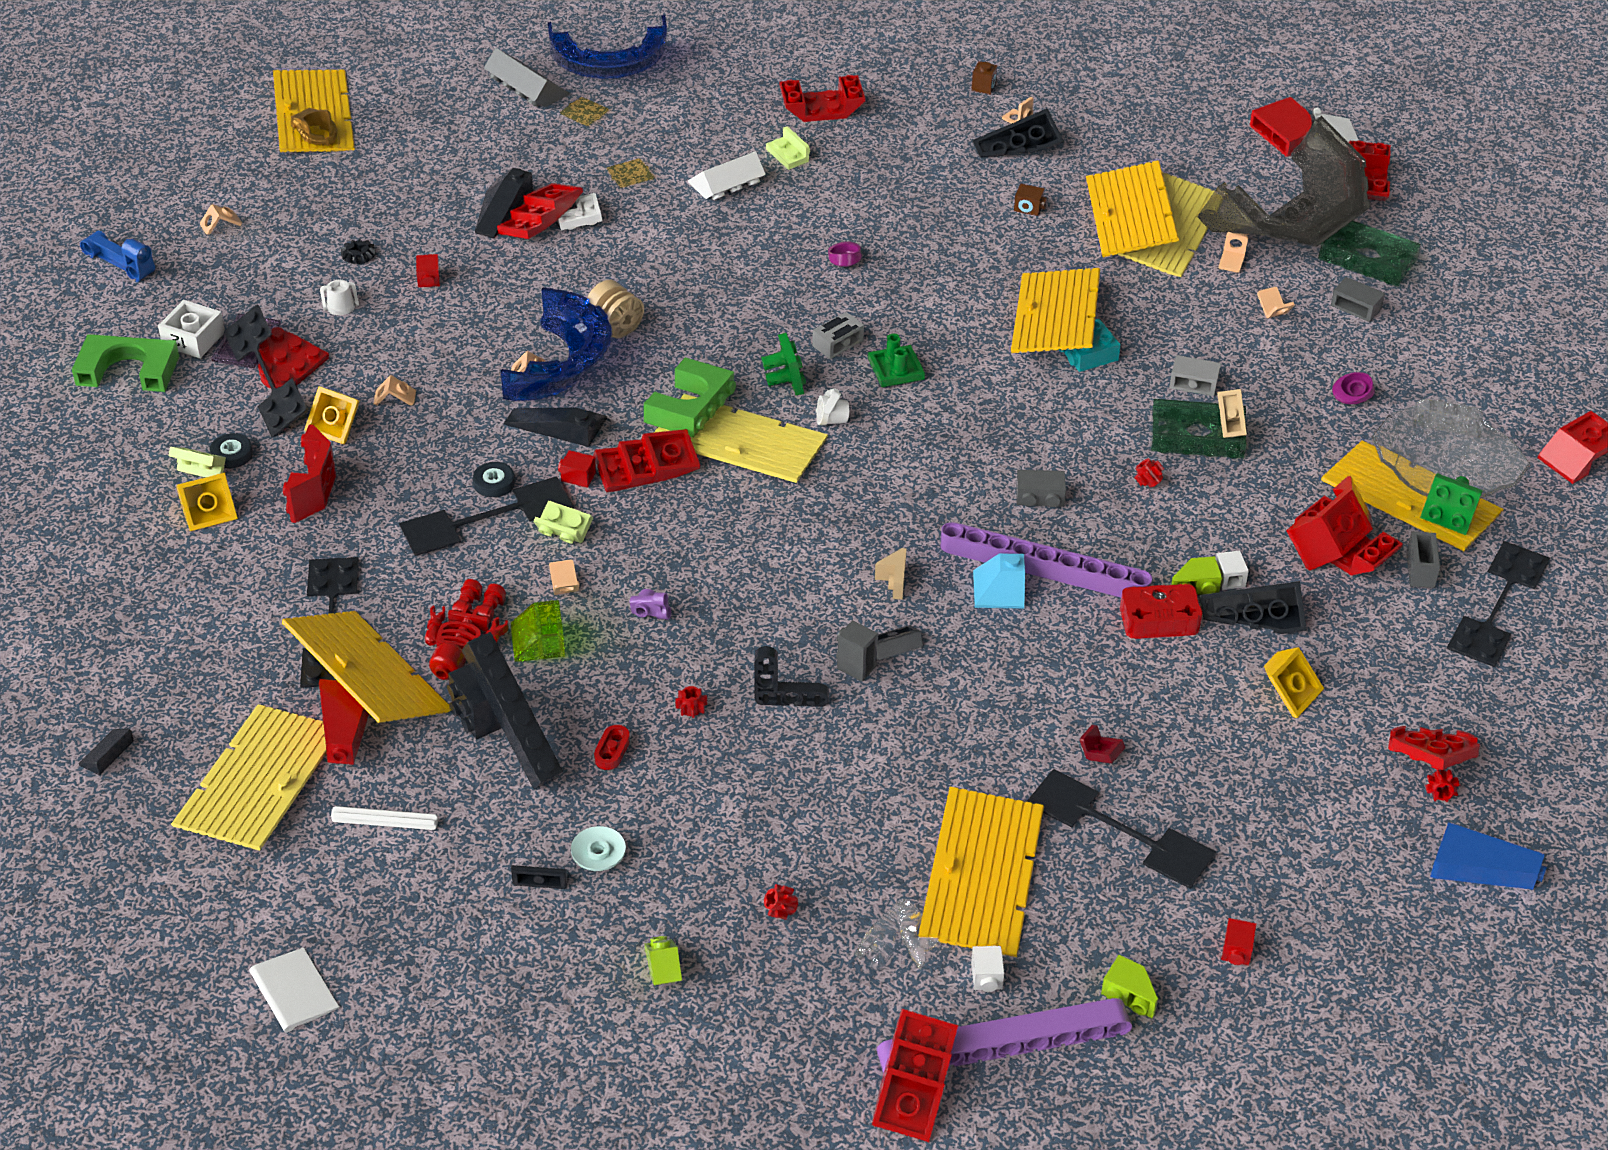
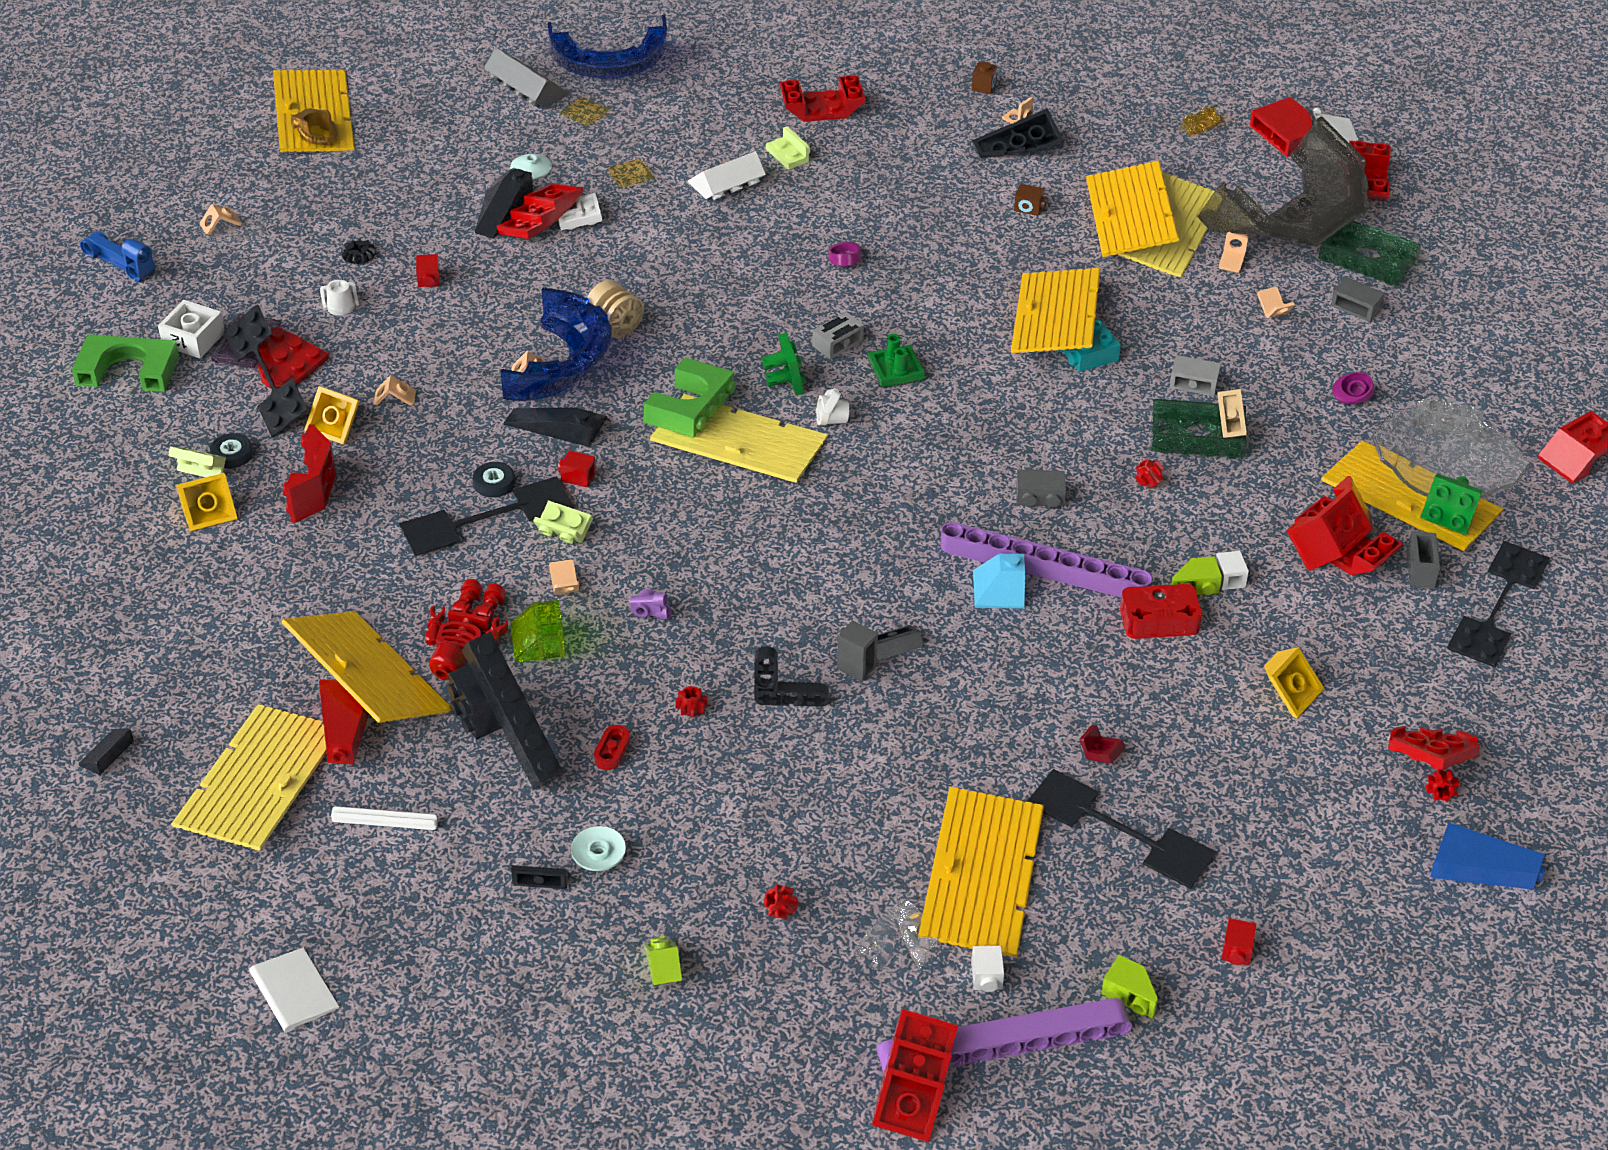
(329, 579): black hinge -> none
(534, 163): none -> light aqua dish
(646, 460): red slope -> none
(893, 570): tan slope -> none
(1206, 116): none -> clear yellow hinge
(1267, 607): black wedge -> none

